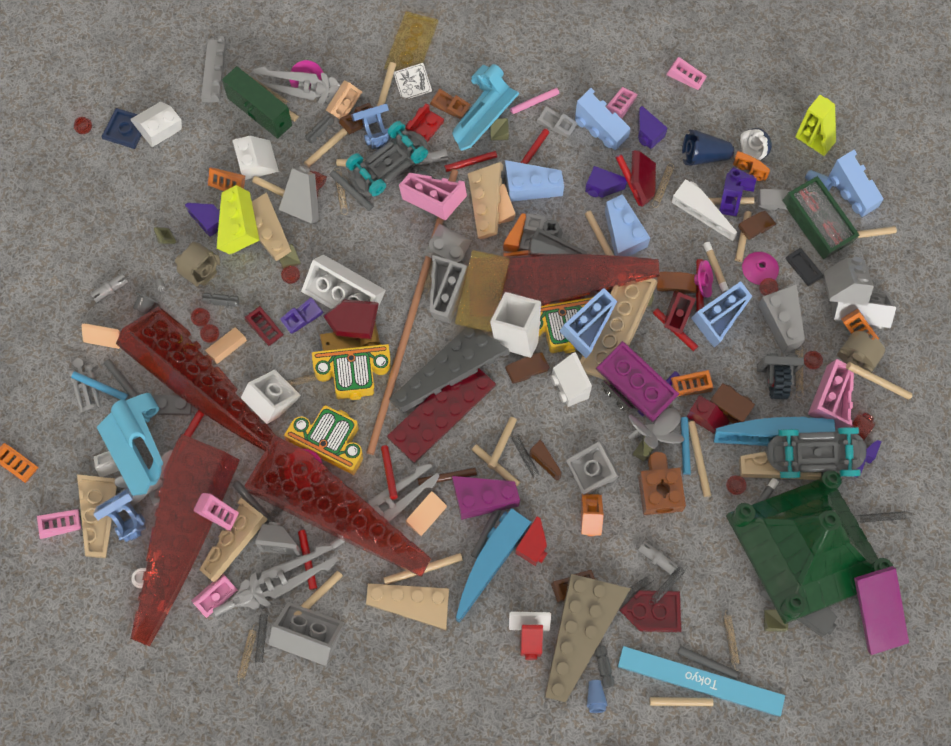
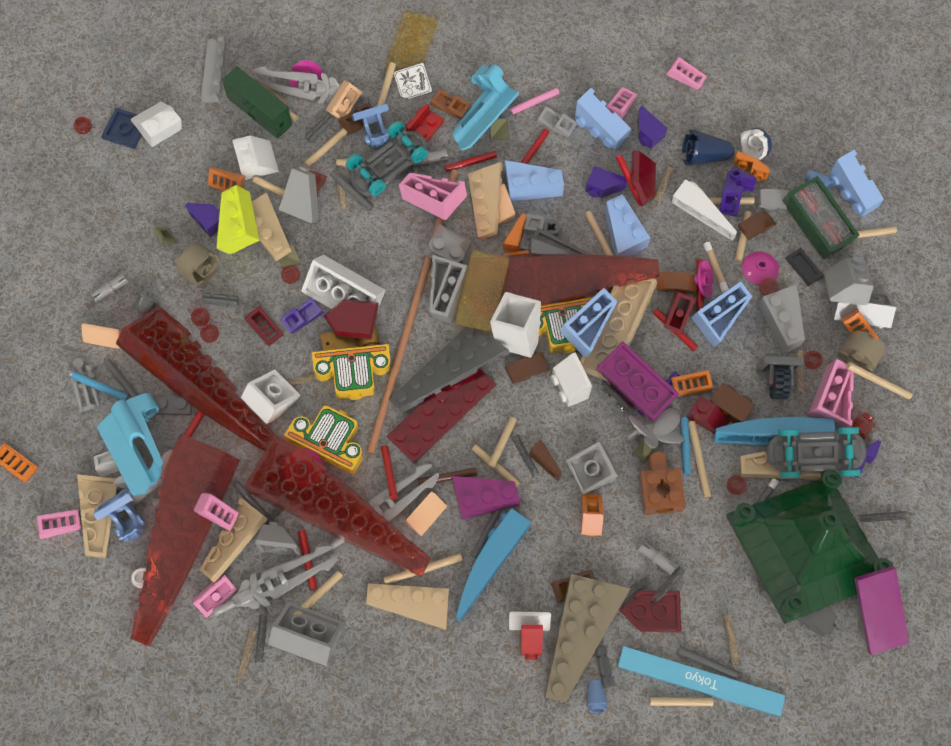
(226, 345): light nougat slope -> none
(533, 544): red slope -> none
(773, 621): olive slope -> none
(819, 126): neon yellow wedge -> none

